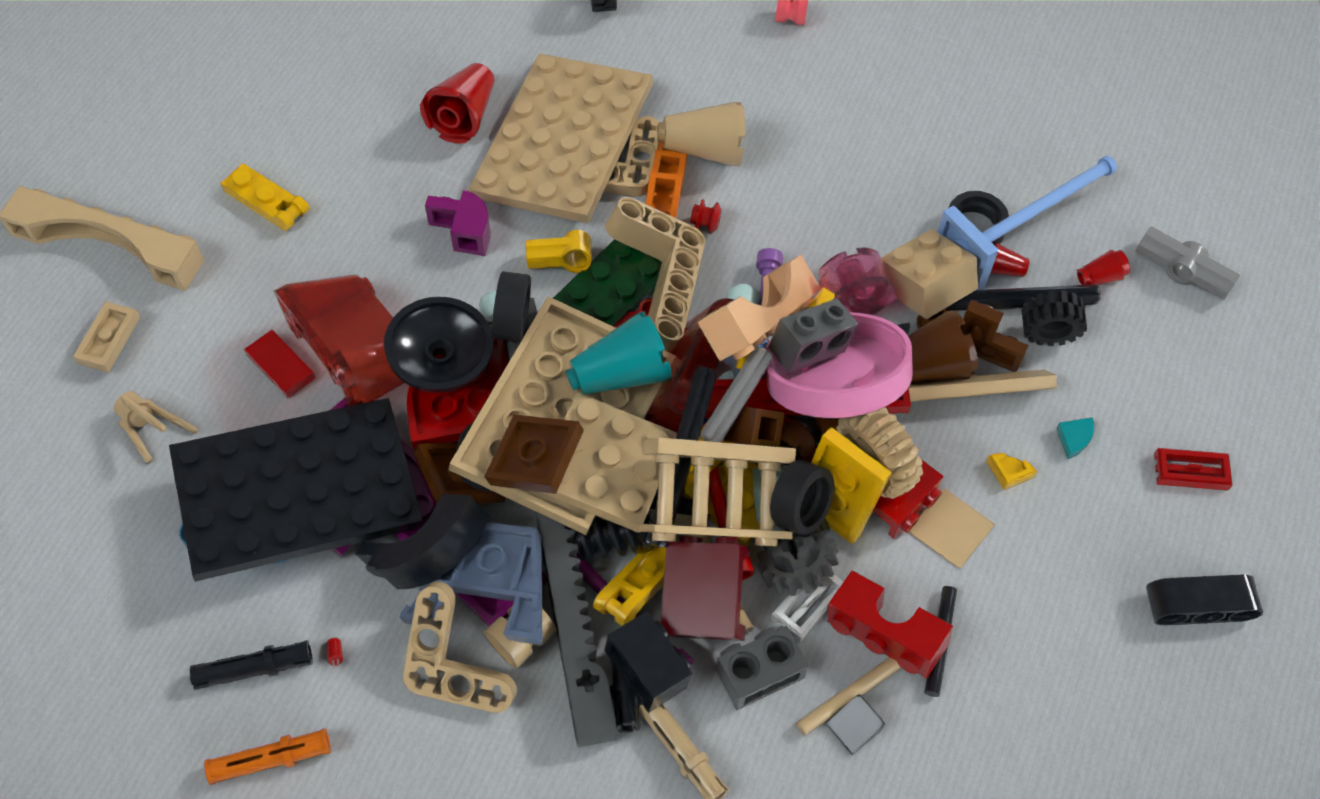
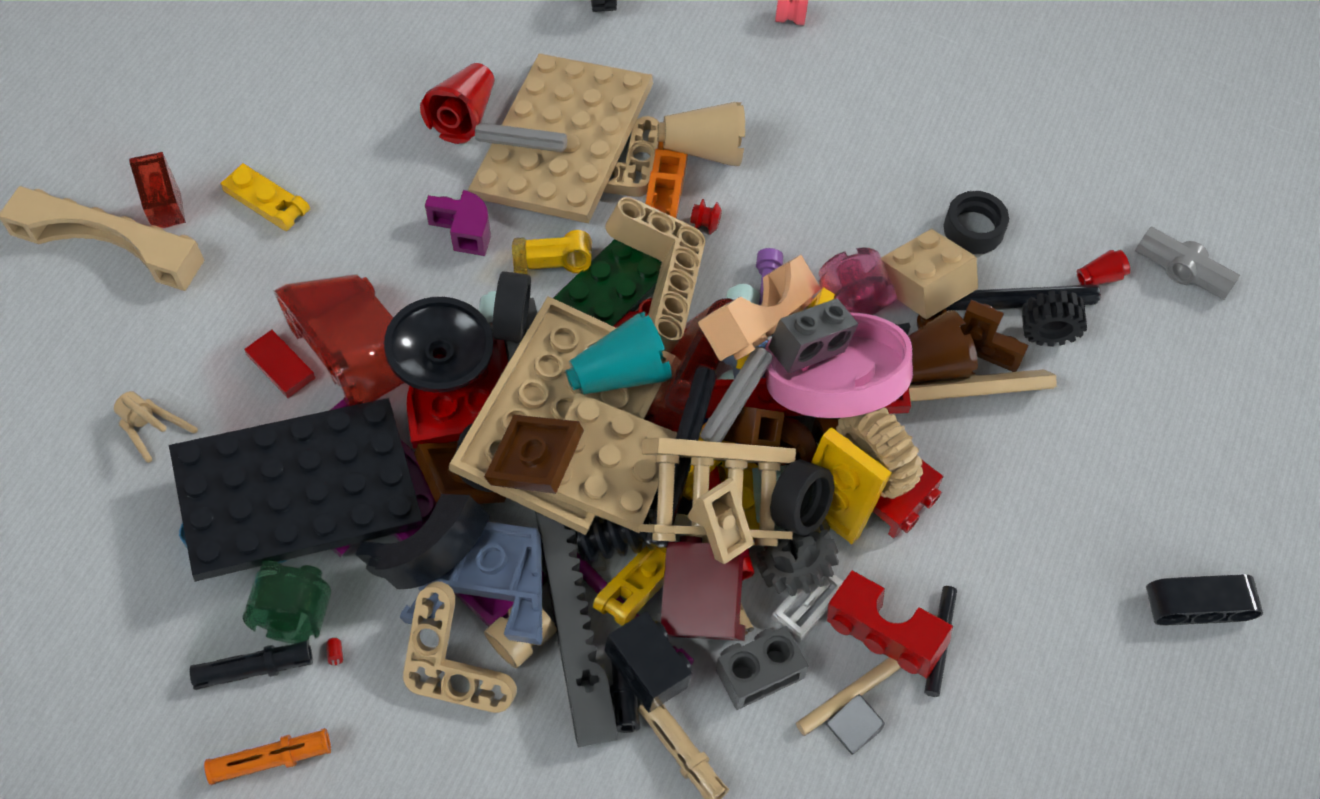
(106, 337): tan plate -> none
(157, 190): none -> clear red slope
(287, 602): none -> clear green brick
(519, 255): none -> clear yellow tile
(521, 137): none -> light grey axle
(723, 520): none -> tan slope
(952, 528): tan sticker -> none
(963, 233): light blue tile -> none
(1009, 263): red cone -> none
(1010, 470): yellow tile -> none
(1075, 435): teal tile -> none
(1193, 474): red tile -> none

